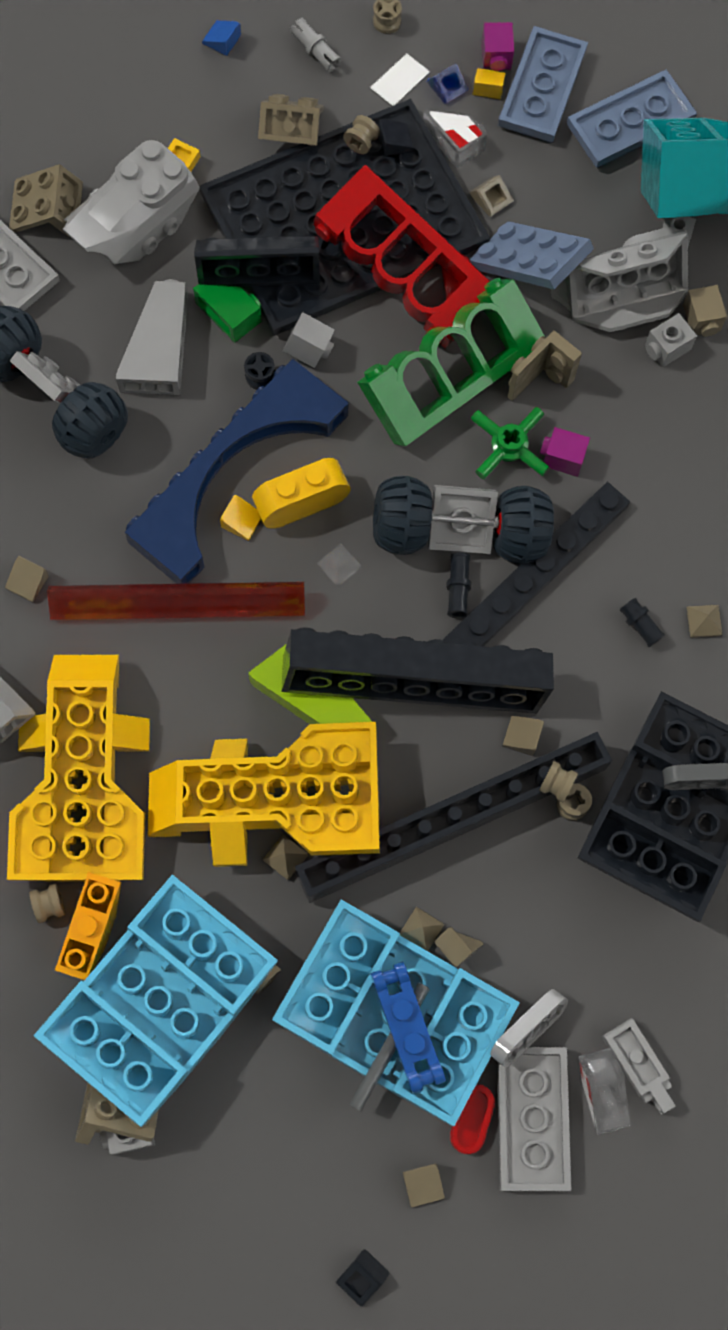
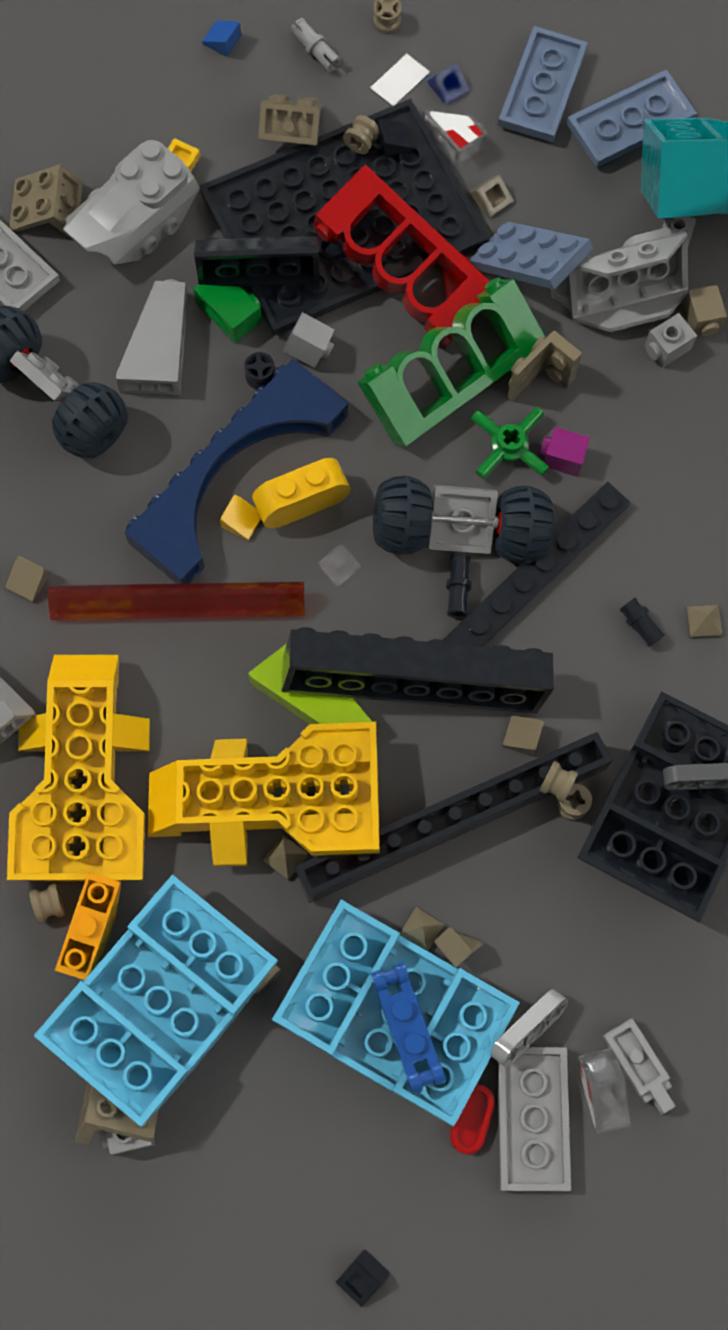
(381, 1060): dark grey bar -> none
(423, 1185): dark tan slope -> none
(488, 83): yellow slope -> none
(497, 46): magenta brick -> none

